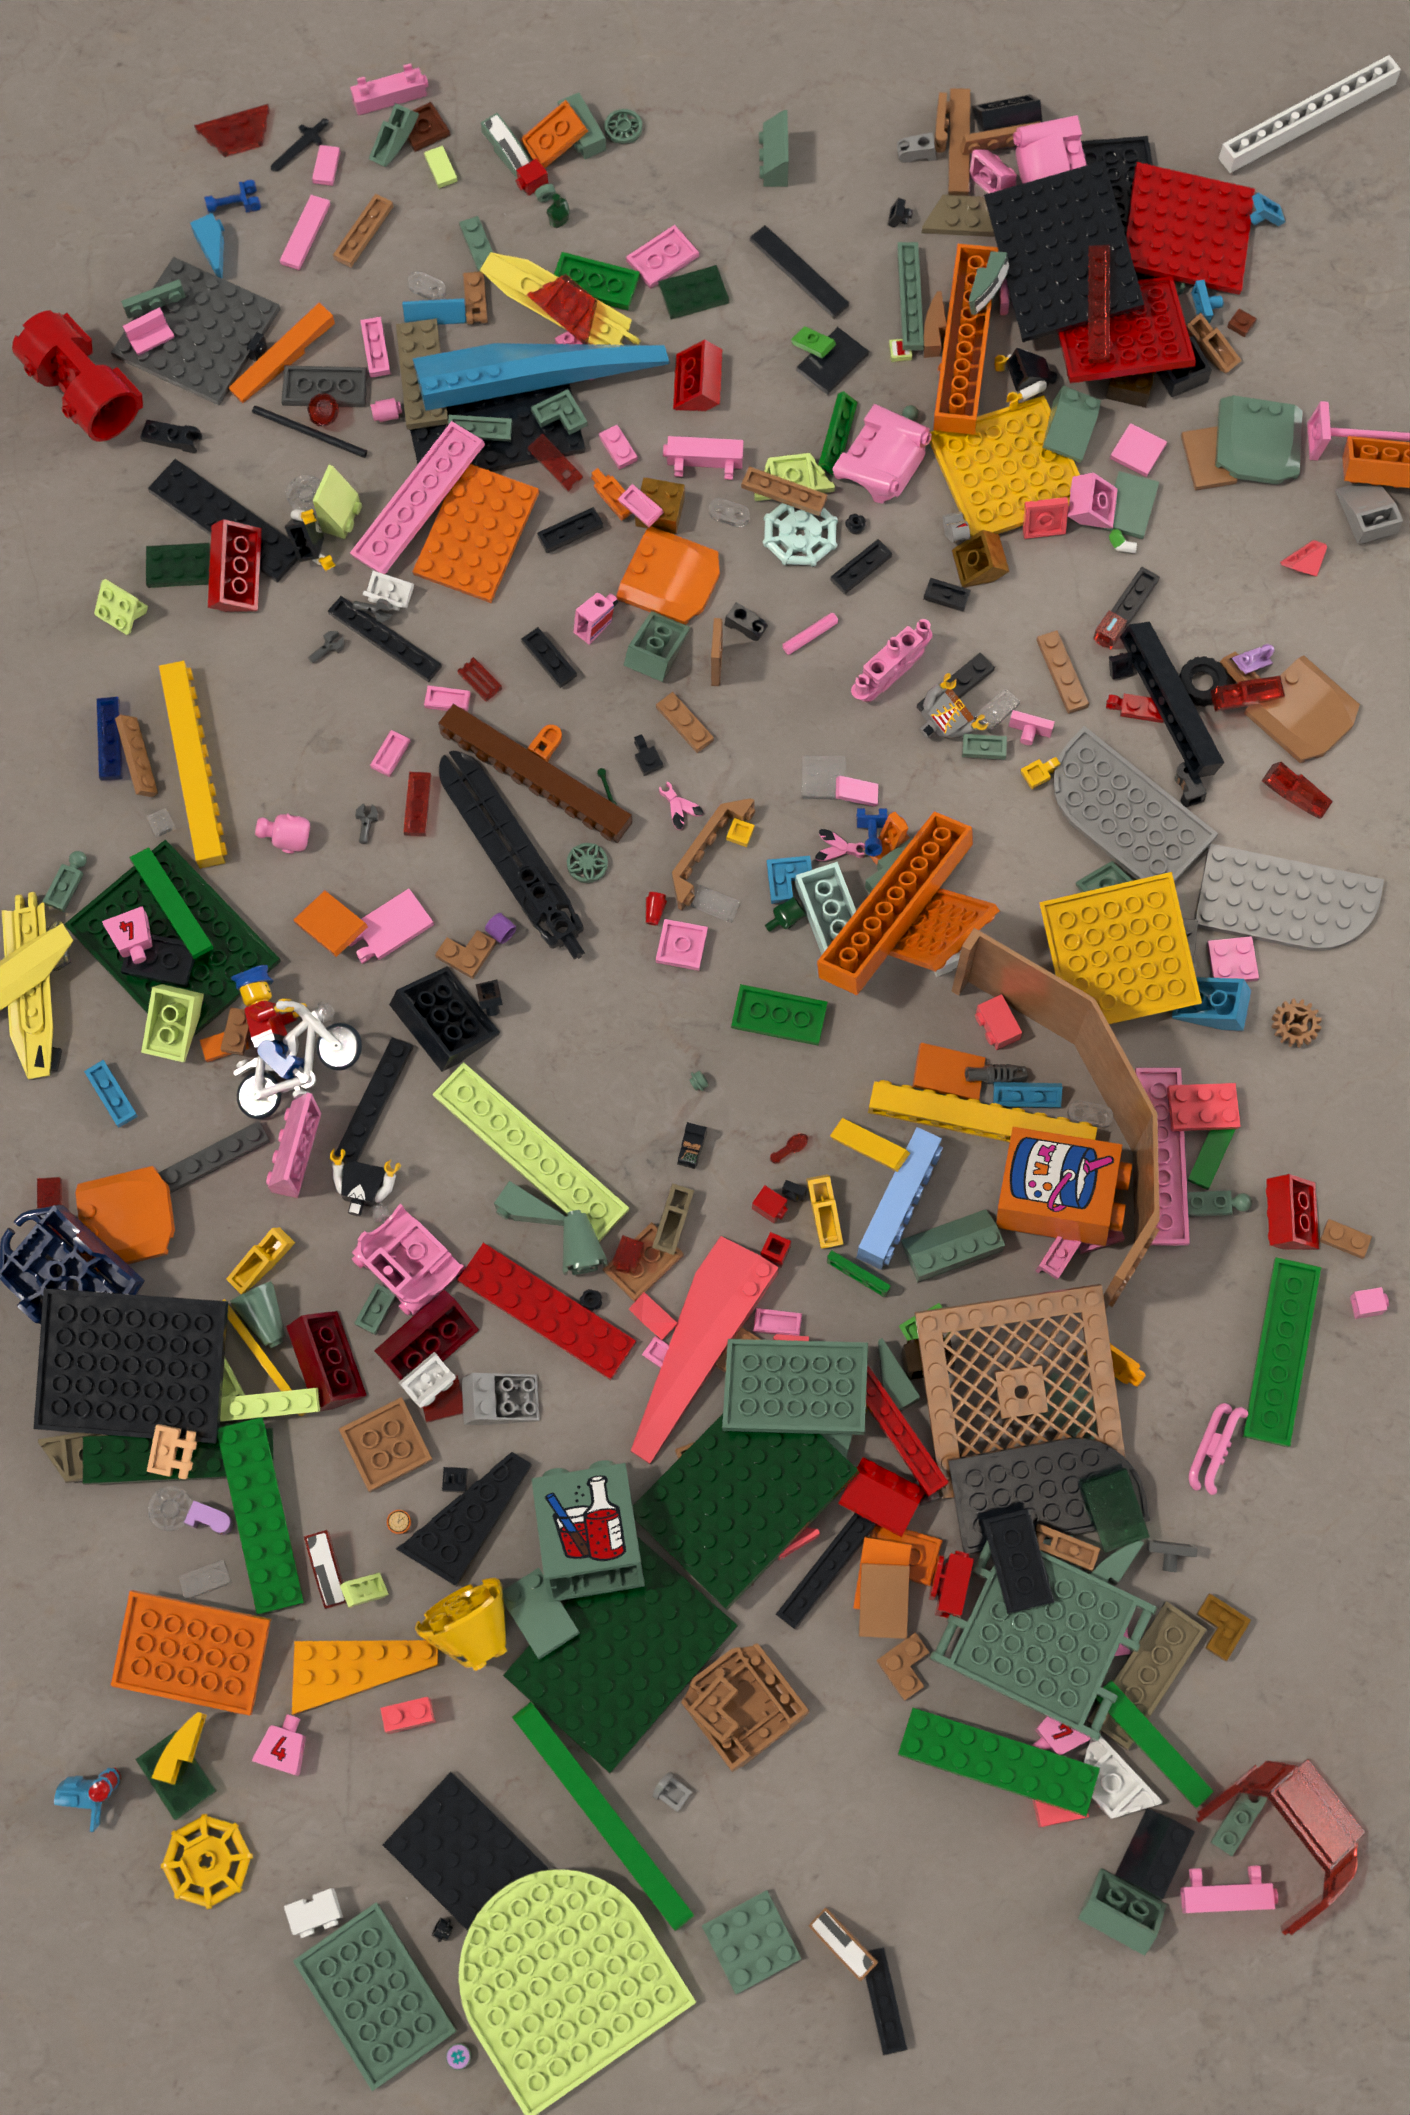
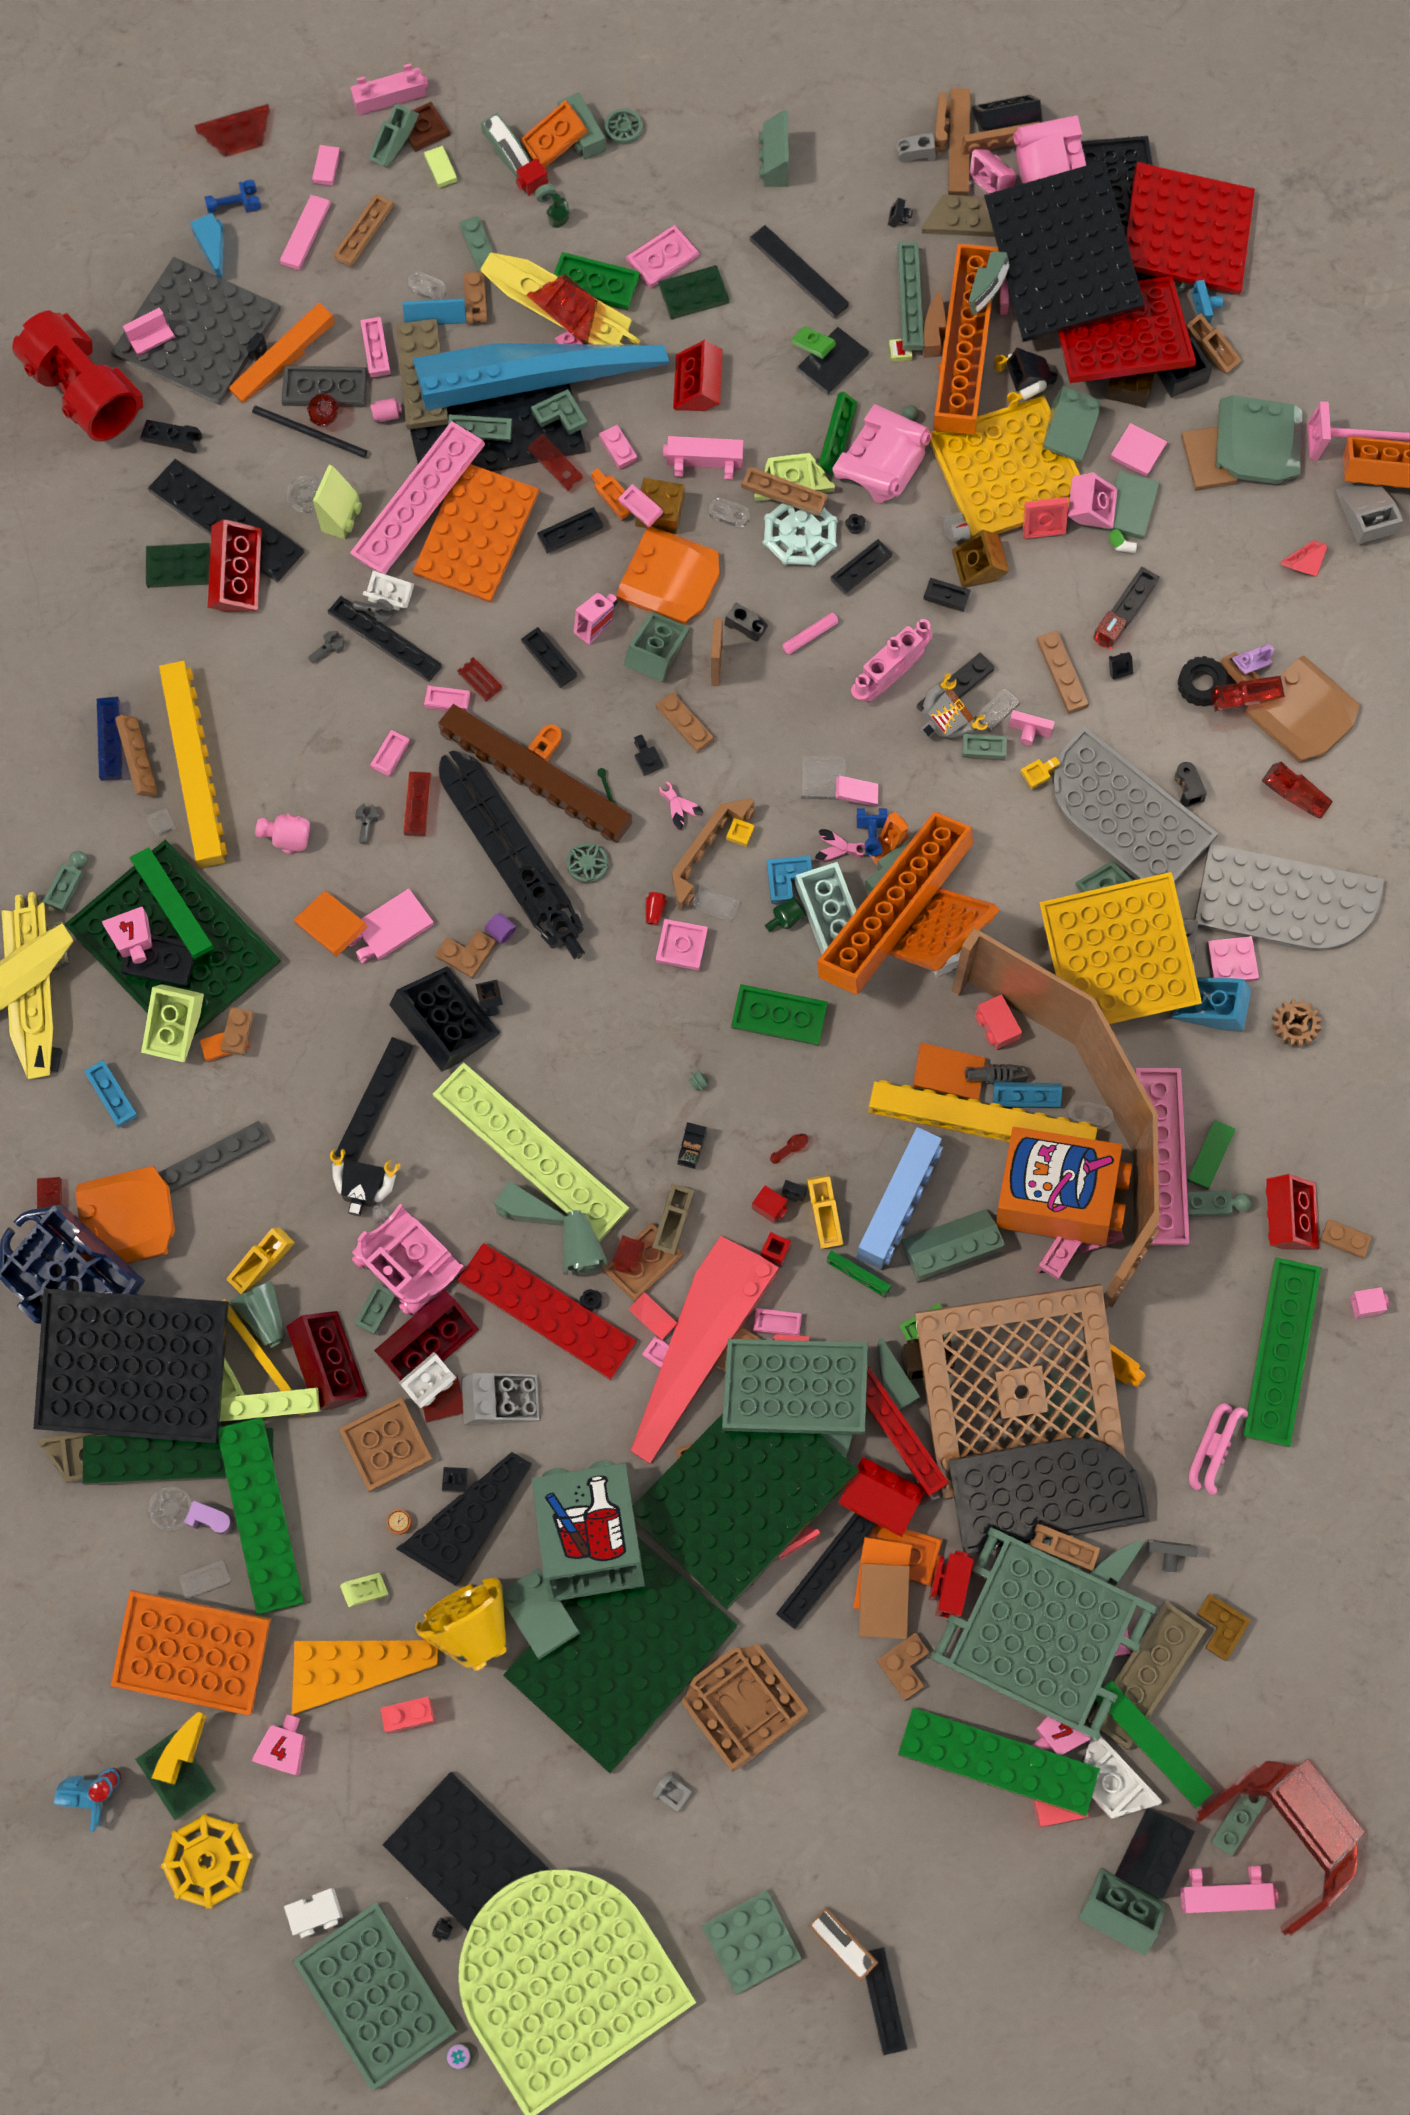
(118, 607): yellowish green bracket -> none
(153, 299): sand green plate -> none
(164, 1451): light nougat plate -> none
(295, 1146): bright pink slope -> none
(307, 538): black torso -> none
(309, 135): black sword -> none
(325, 1568): slope -> none
(337, 1045): piece -> none
(603, 1816): green beam -> none
(709, 1709): medium nougat plate -> none
(869, 1144): yellow tile -> none
(1018, 1561): black tile -> none
(1099, 304): clear red plate -> none
(1115, 1510): clear green plate -> none
(1134, 707): red plate -> none
(1172, 700): black brick -> none
(1203, 1107): coral plate -> none
(1241, 322): copper plate -> none
(1267, 210): dark azure tile -> none
(1309, 114): white brick -> none

